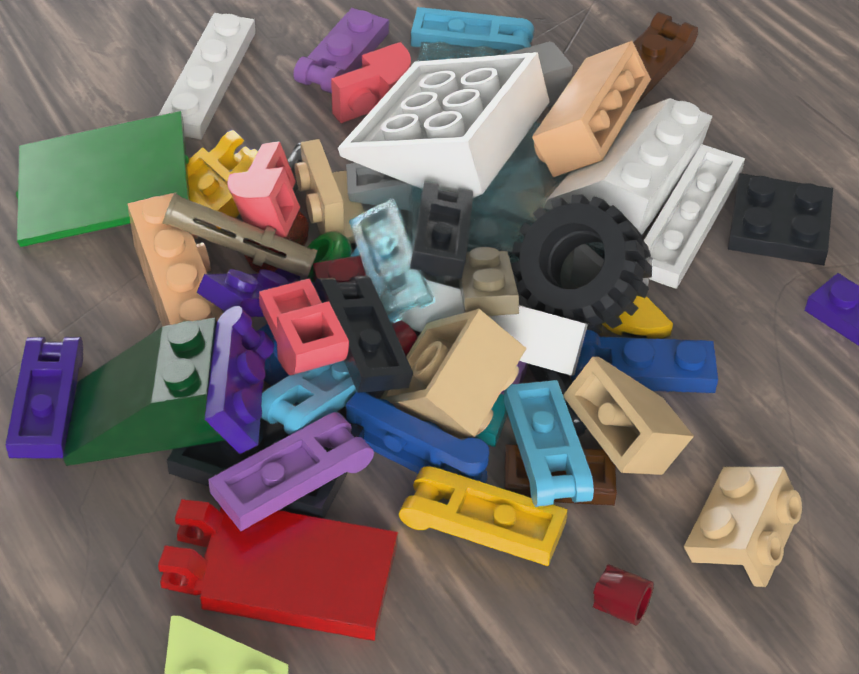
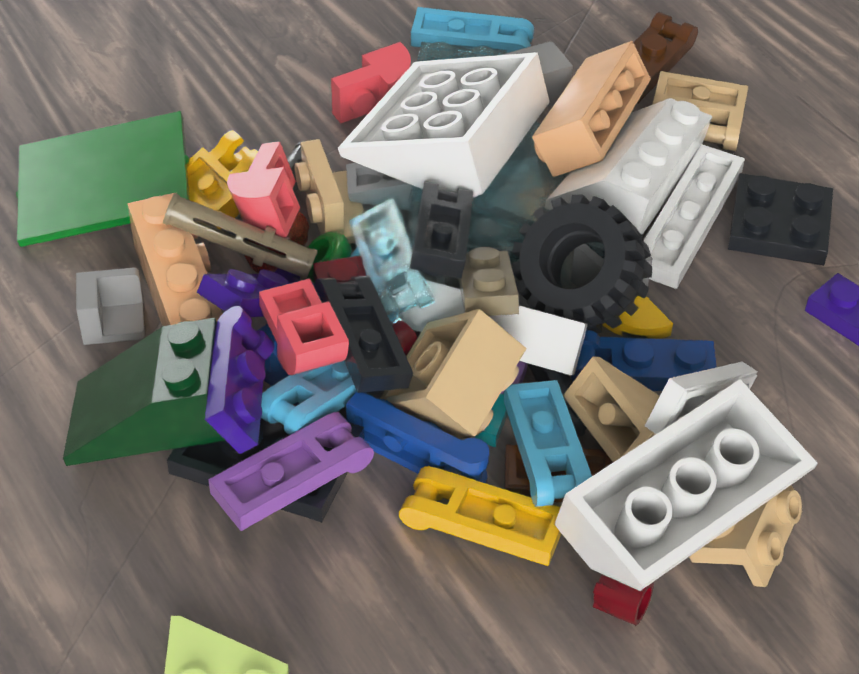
(44, 398): dark purple plate -> none
(110, 306): none -> light grey panel
(209, 72): white plate -> none
(283, 569): red tile -> none
(342, 48): medium lavender plate -> none
(682, 488): none -> white slope
(691, 390): none -> white tile
(717, 98): none -> tan plate

